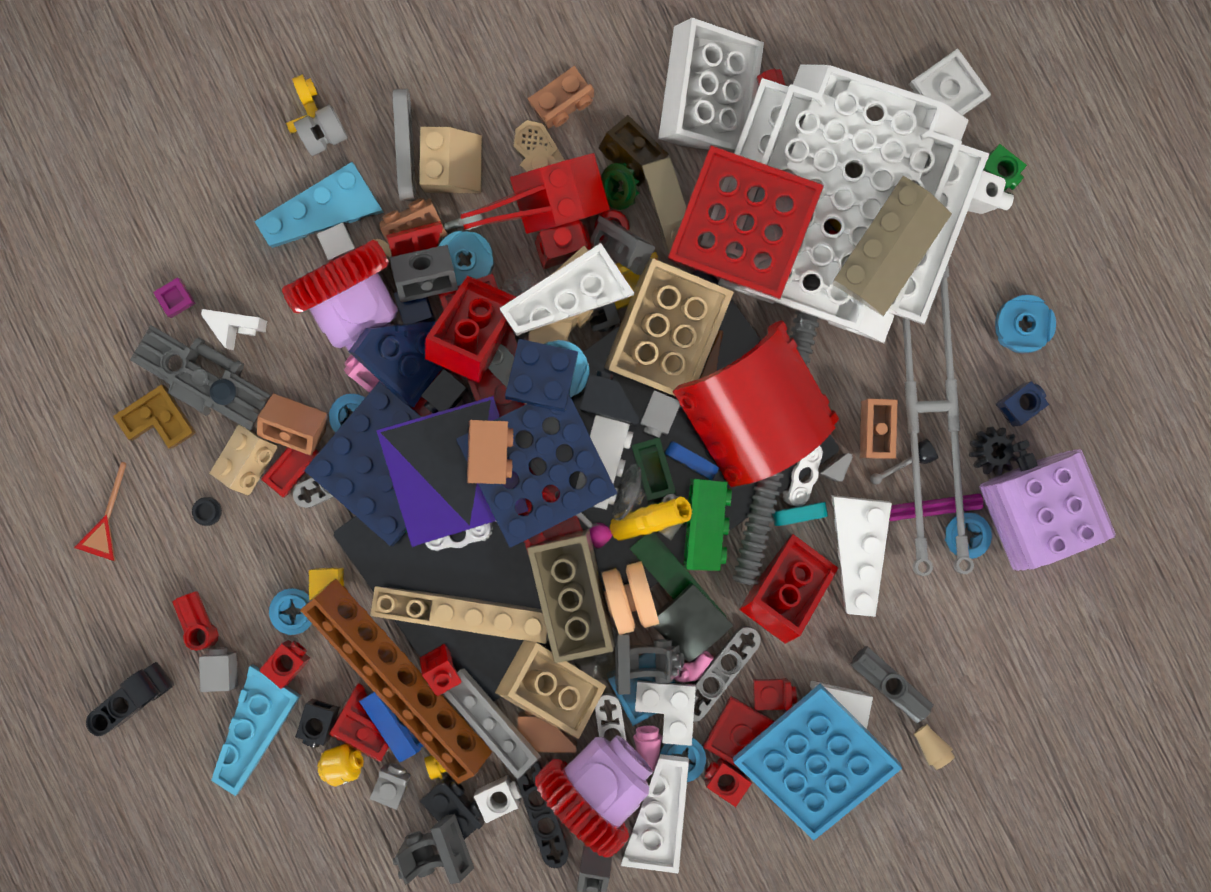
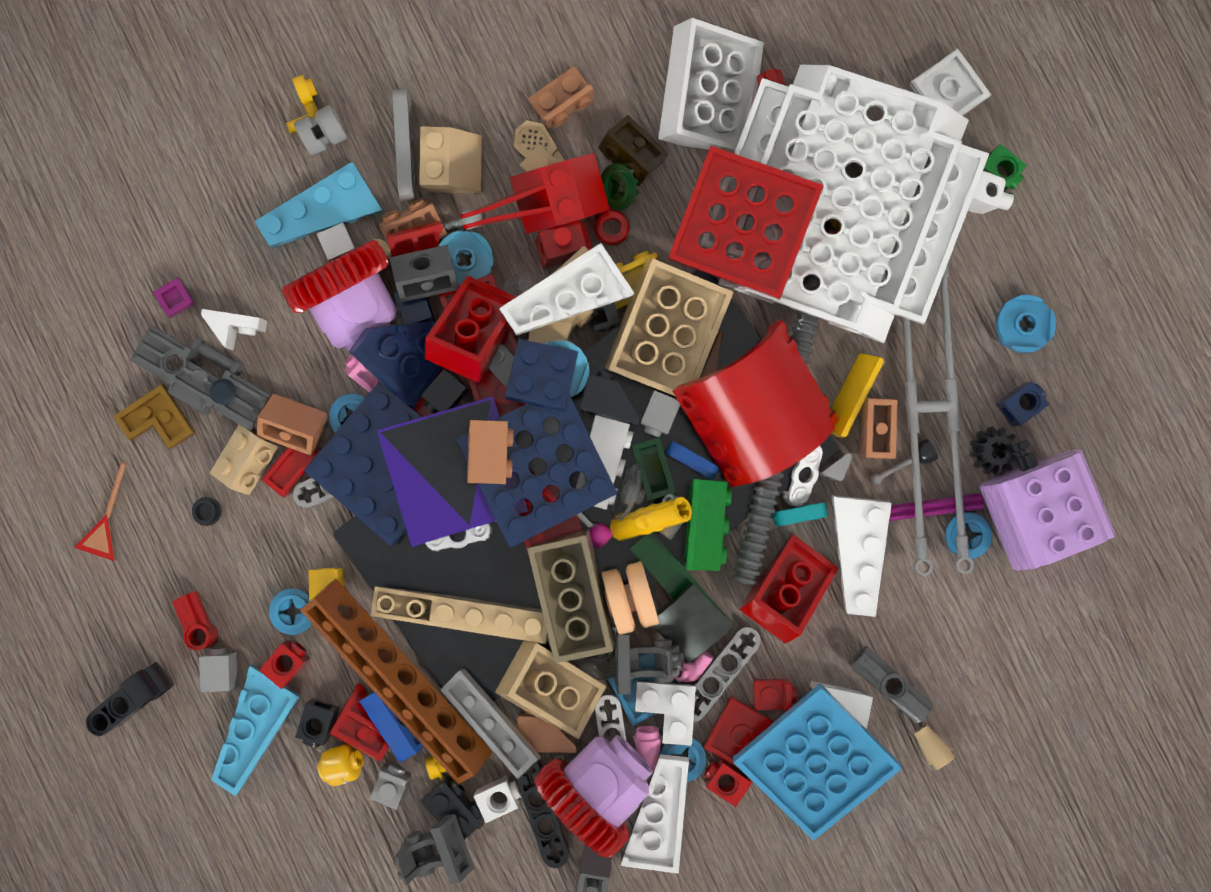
(439, 670): red bracket -> none
(623, 245): dark grey hinge -> none
(665, 198): dark tan slope -> none
(855, 392): none -> yellow slope
(892, 246): dark tan slope -> none

